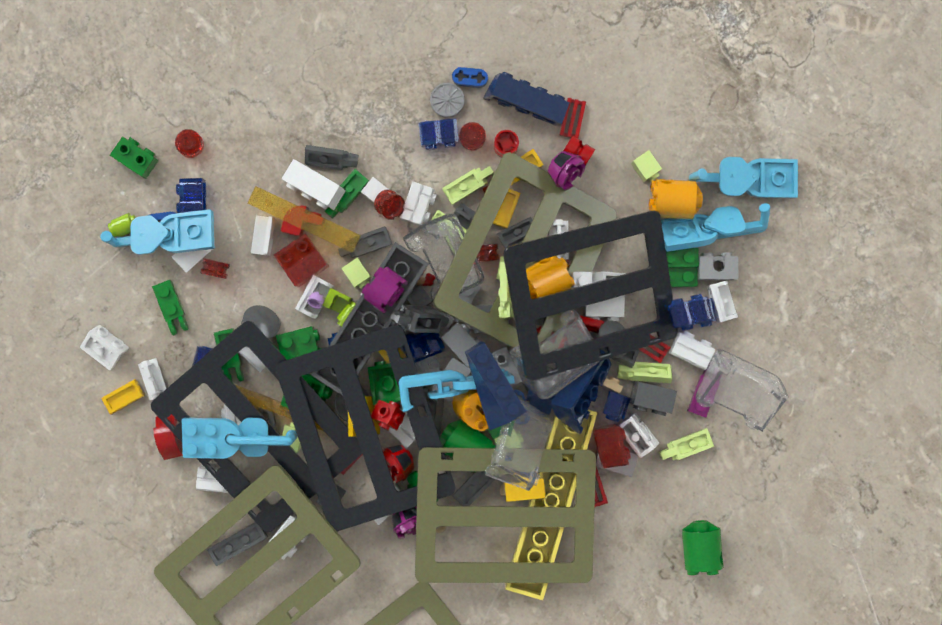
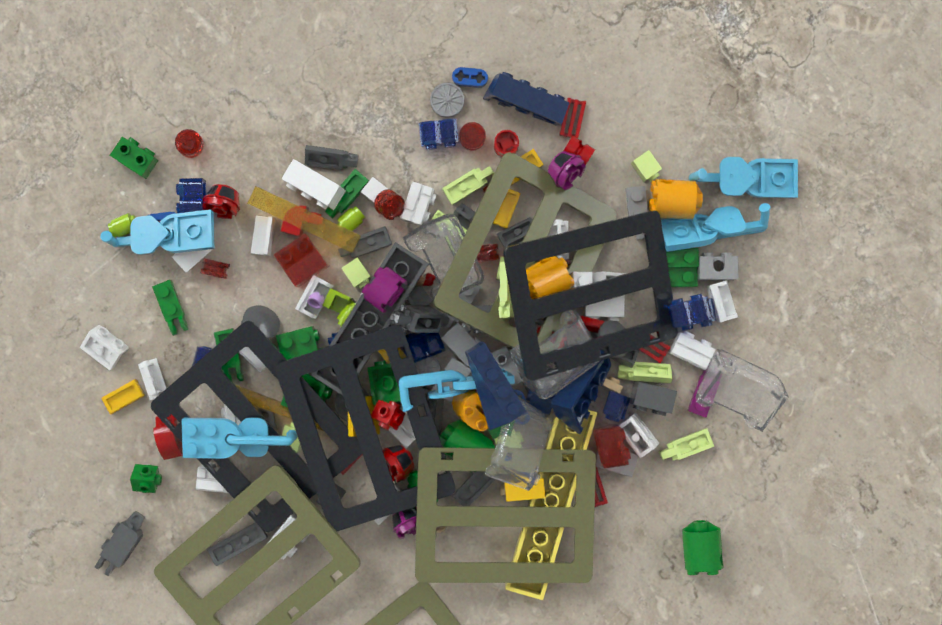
(122, 543): none -> dark grey hinge
(145, 478): none -> green brick
(222, 200): none -> red cone
(351, 219): none -> lime brick
(636, 203): none -> light grey hinge

